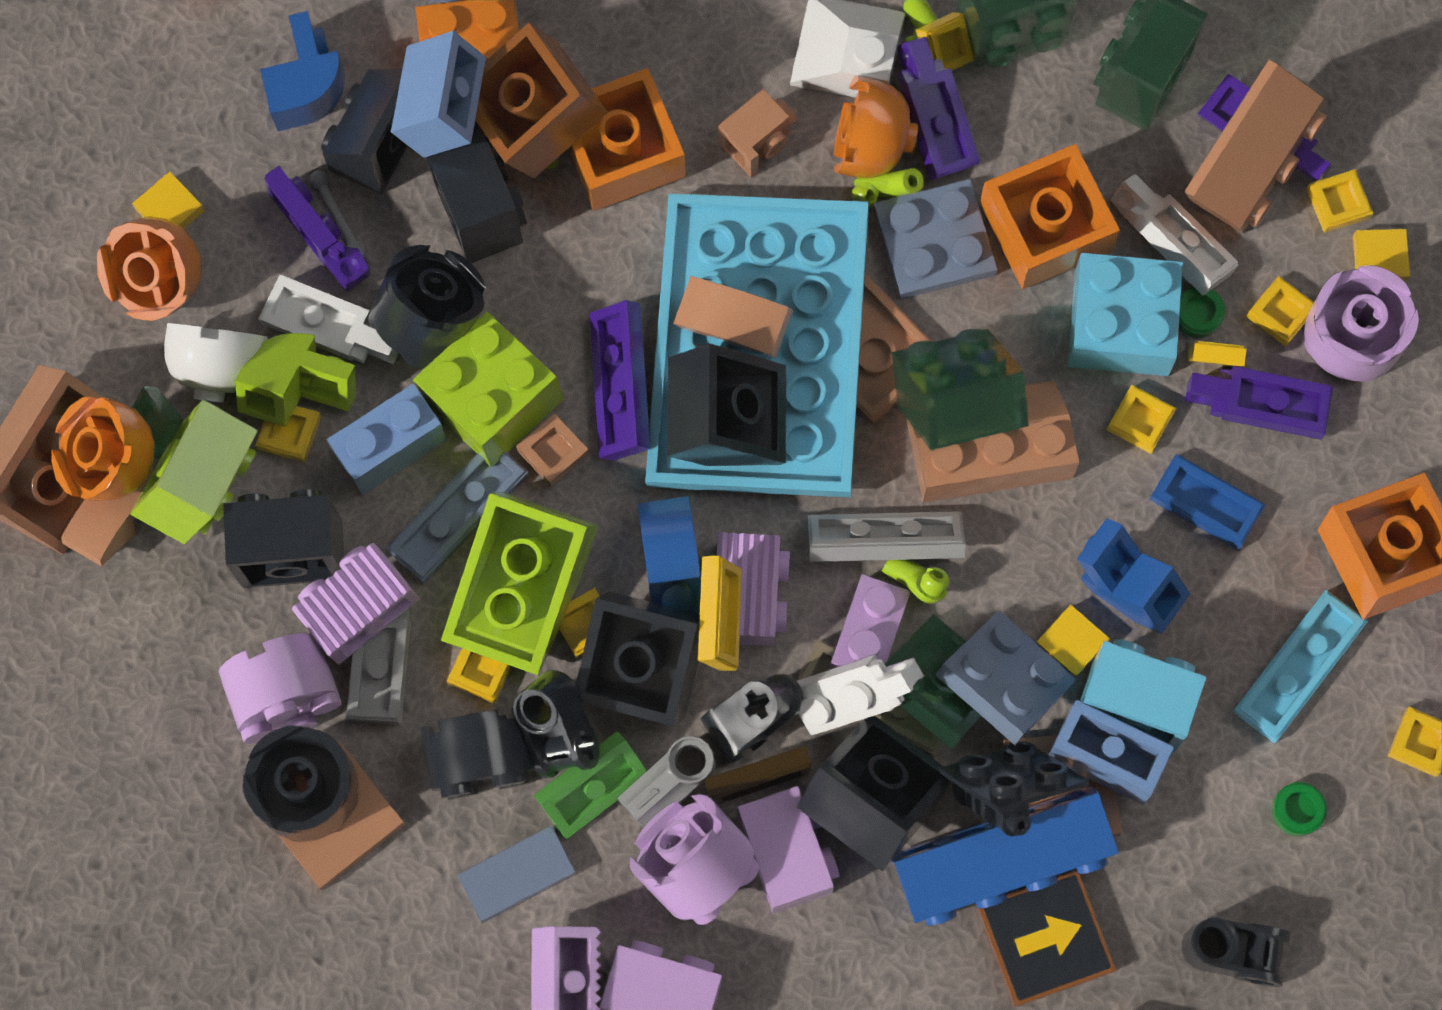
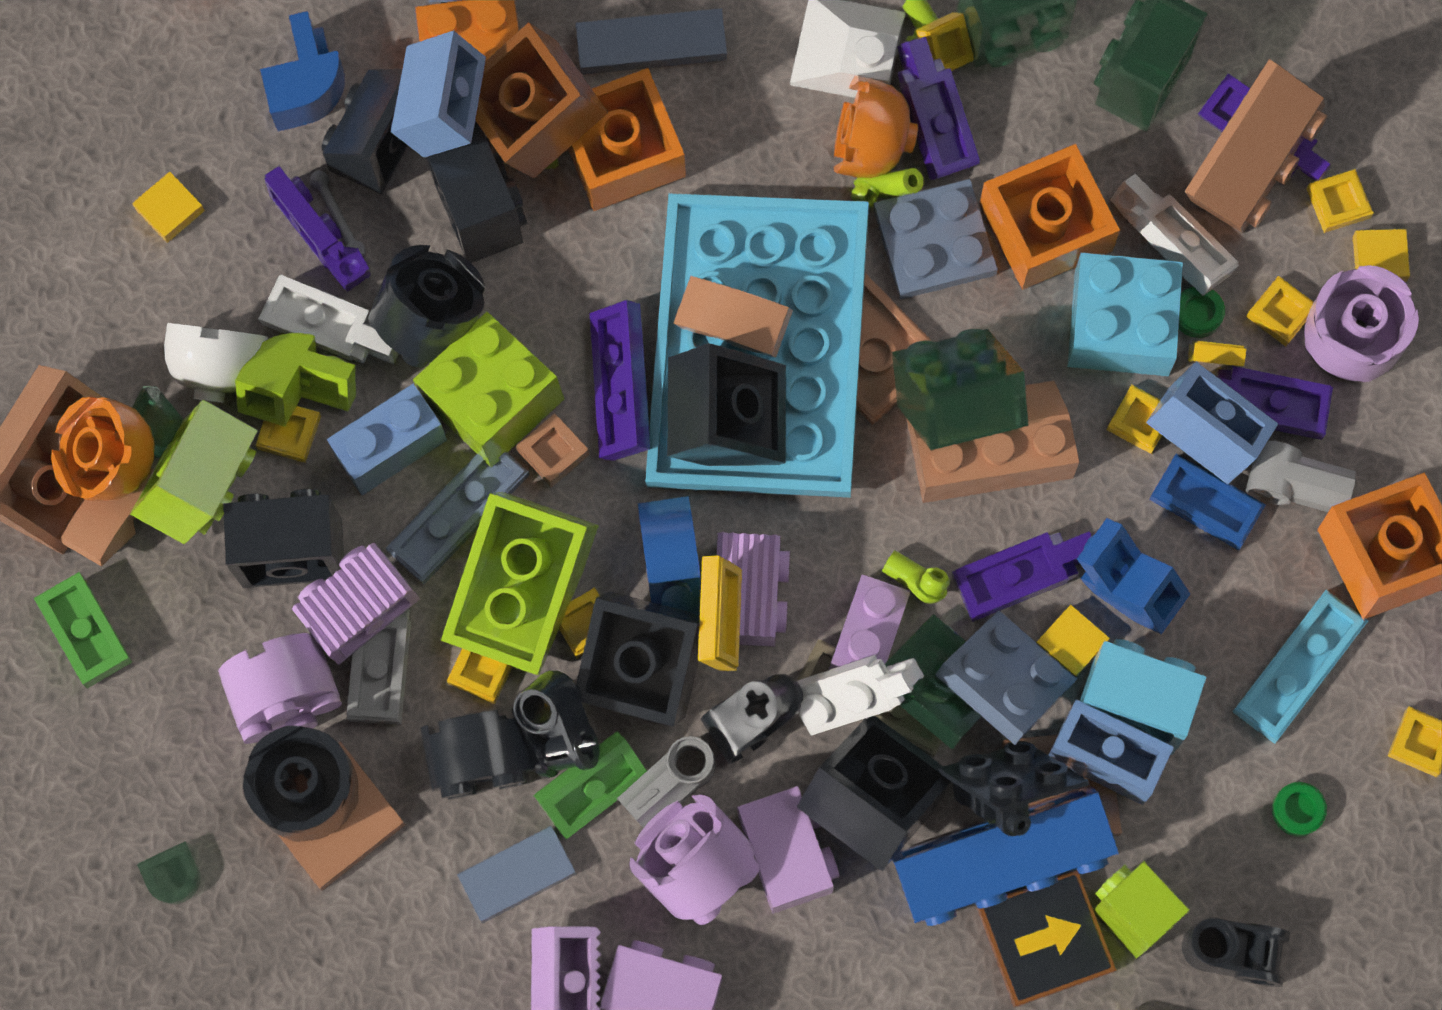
(83, 630): none -> bright green plate
(149, 267): orange cylinder -> none
(171, 874): none -> clear green tile
(651, 41): none -> sand blue tile
(756, 131): nougat brick -> none
(759, 775): dark brown tile -> none
(886, 536): light grey tile -> none
(1018, 573): none -> dark purple hinge
(1138, 907): none -> lime brick
(1212, 423): none -> medium blue brick
(1289, 477): none -> light grey piece

